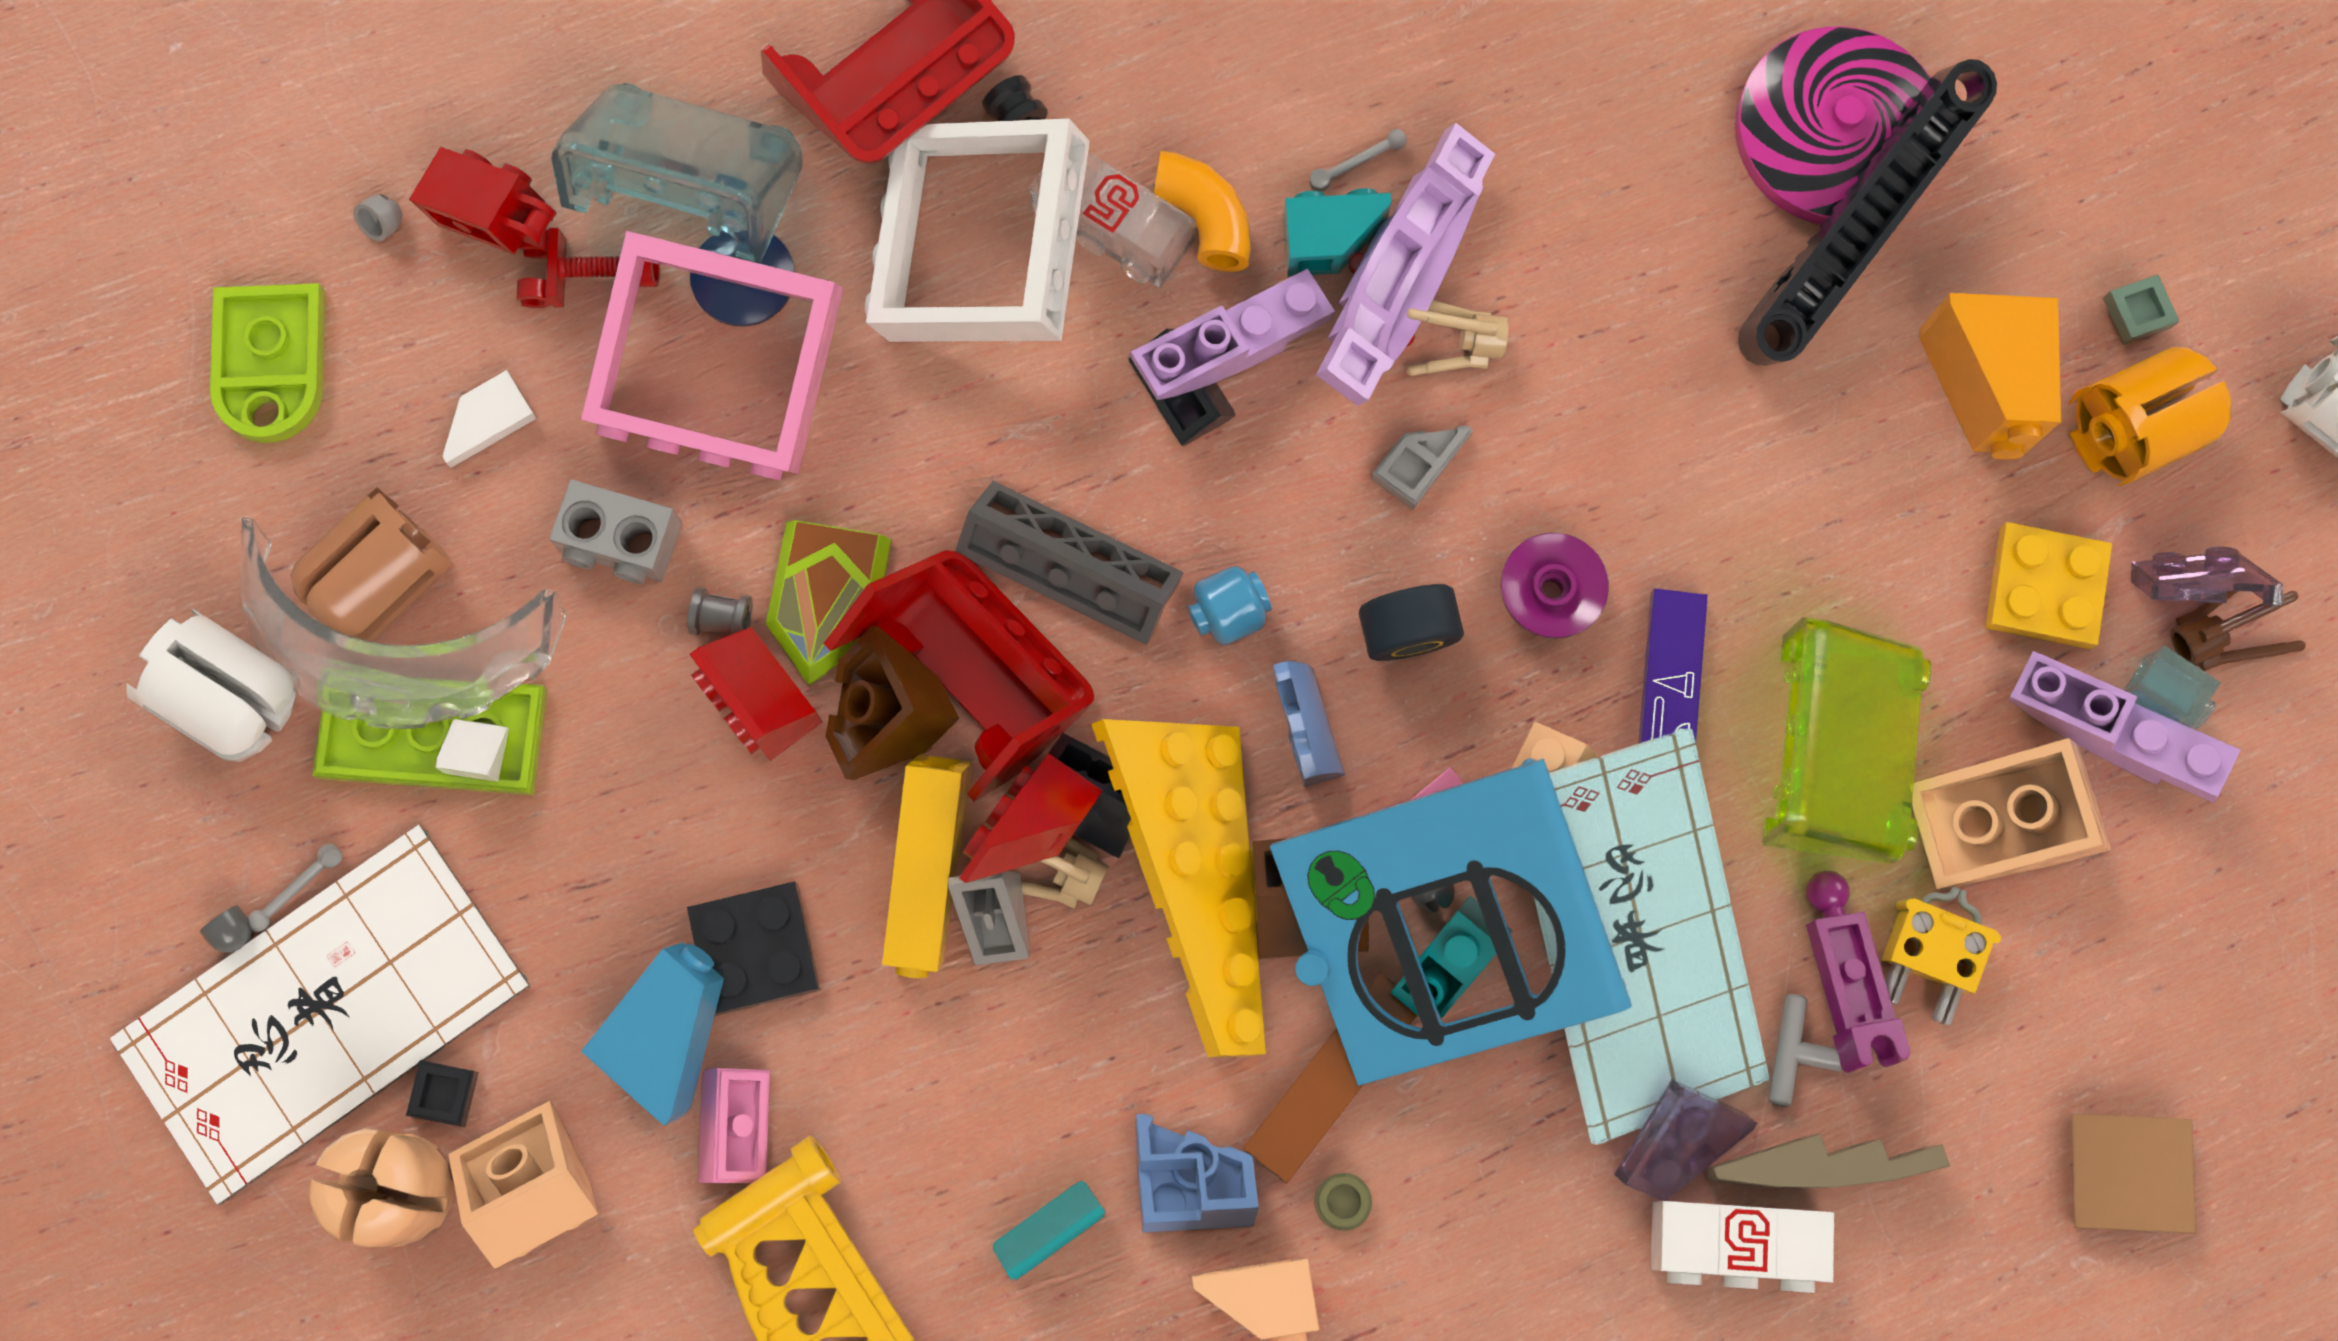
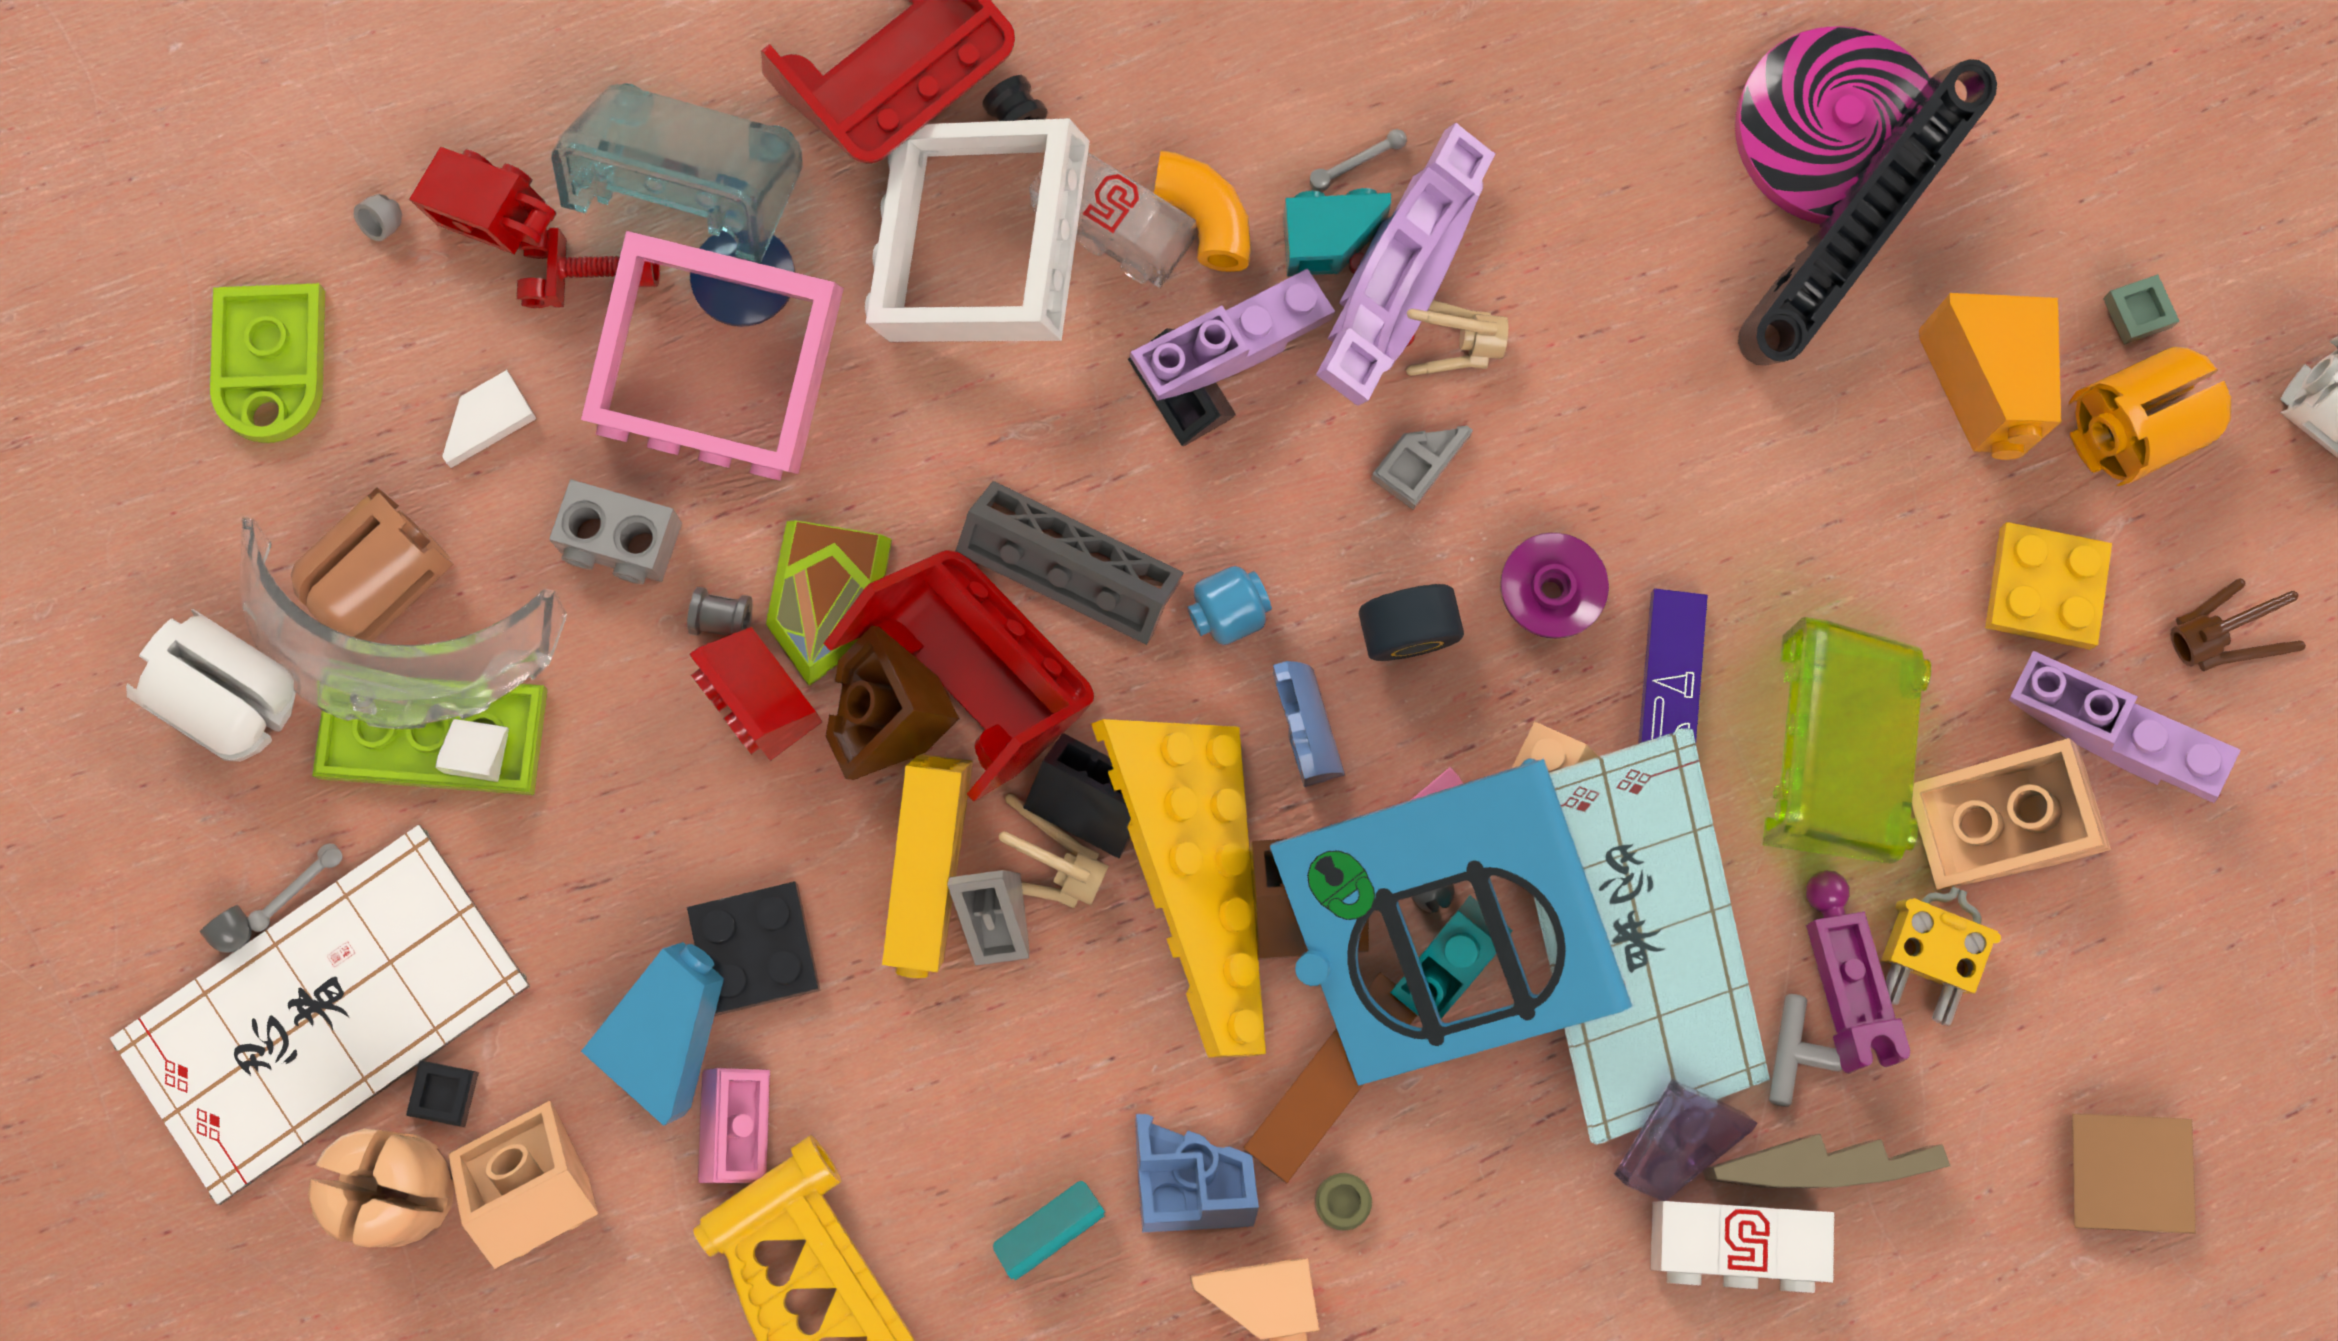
(1034, 824): red slope -> none
(2173, 688): clear light blue brick -> none
(2204, 577): wing -> none

